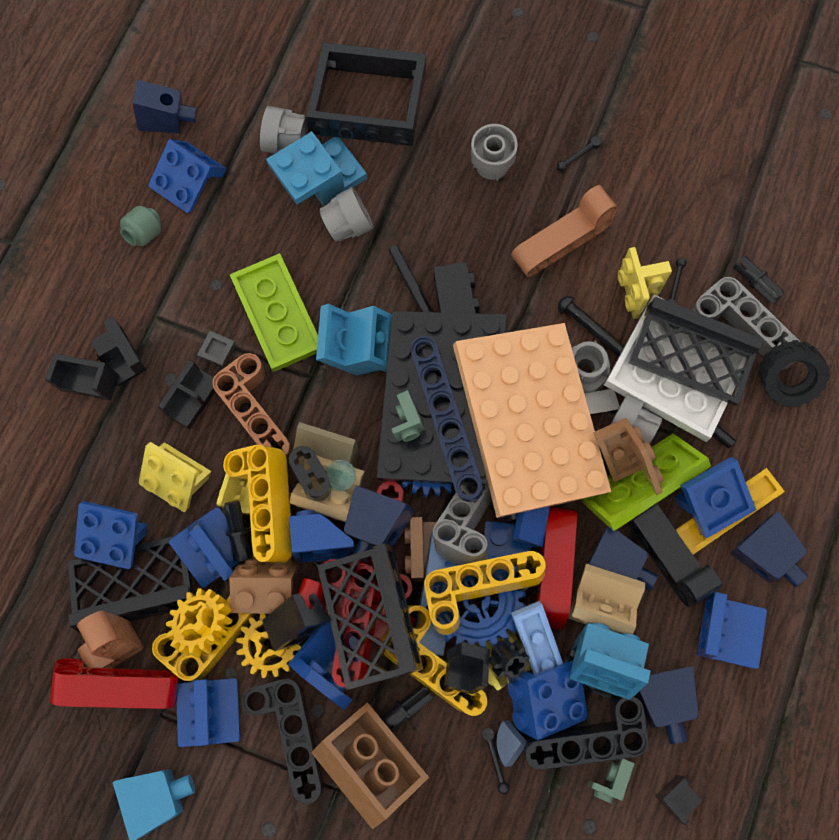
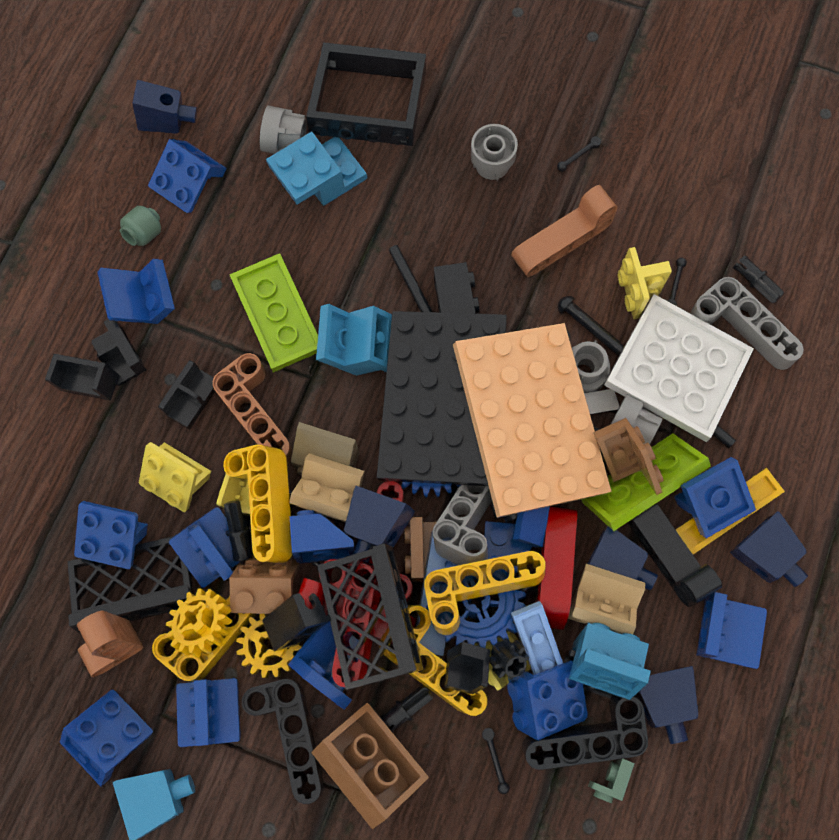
(104, 736): none -> blue bracket
(111, 687): red beam -> none
(137, 295): none -> blue bracket
(216, 349): dark grey tile -> none
(303, 476): black beam -> none
(341, 474): clear light blue piece -> none
(346, 216): light grey piece -> none
(409, 413): sand green bracket -> none
(446, 417): dark blue beam -> none
(509, 743): sand blue tile -> none
(678, 798): black panel -> none
(707, 330): black fence -> none
(805, 390): black tyre -> none

